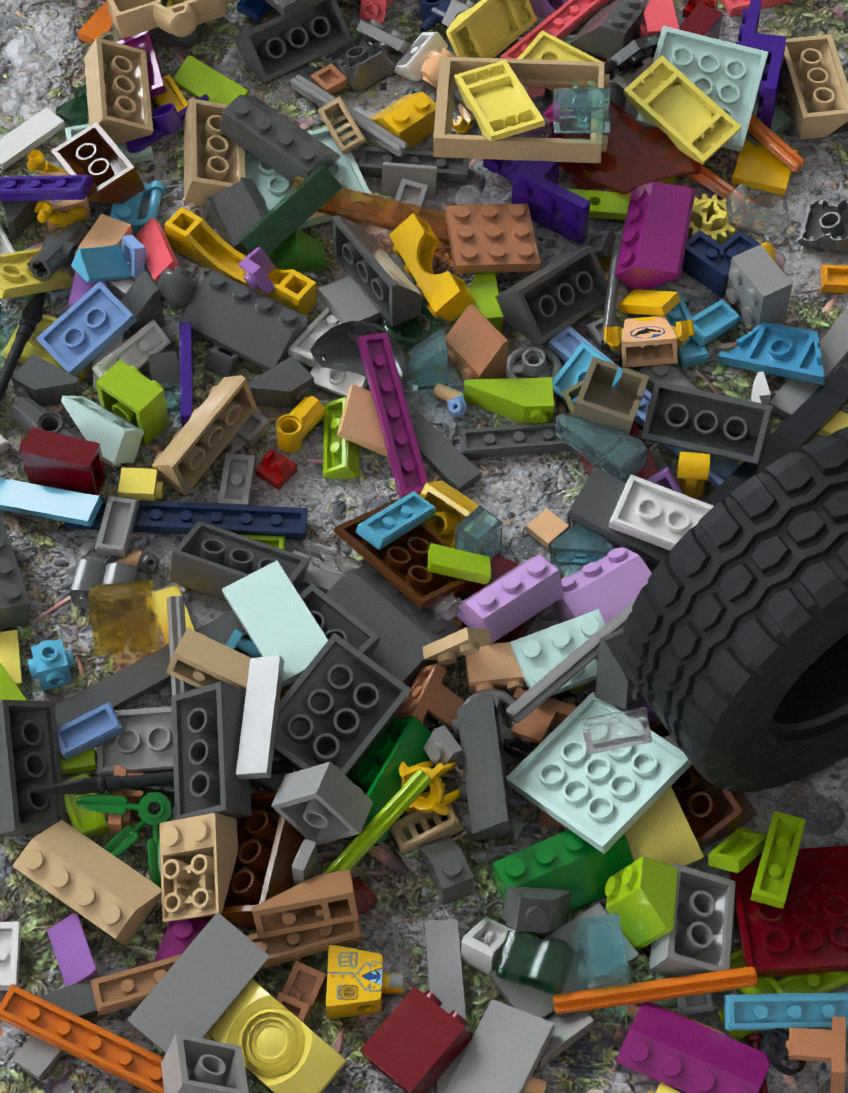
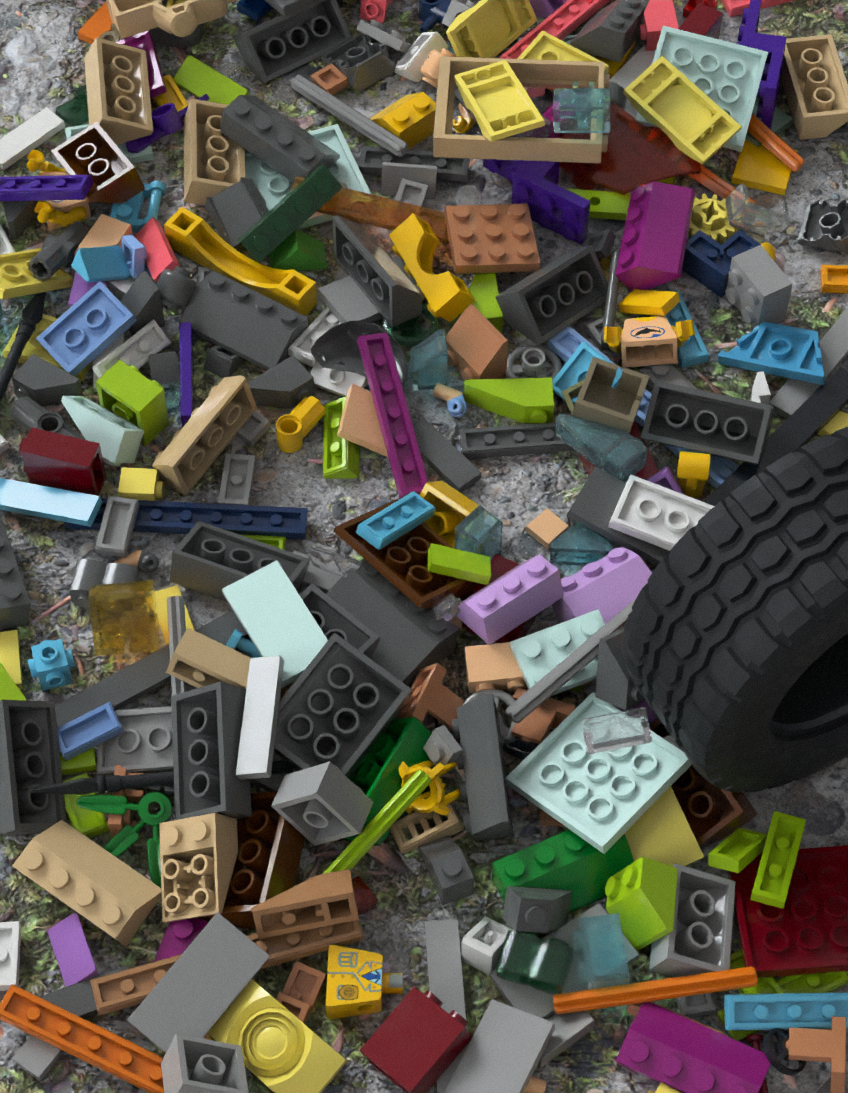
(256, 268): medium lavender bracket -> none
(275, 469): red tile -> none
(305, 863): light grey tile -> none
(331, 110): tan slope -> none
(457, 644): tan plate -> none
(631, 56): black plate -> none
(714, 322): medium azure tile -> none

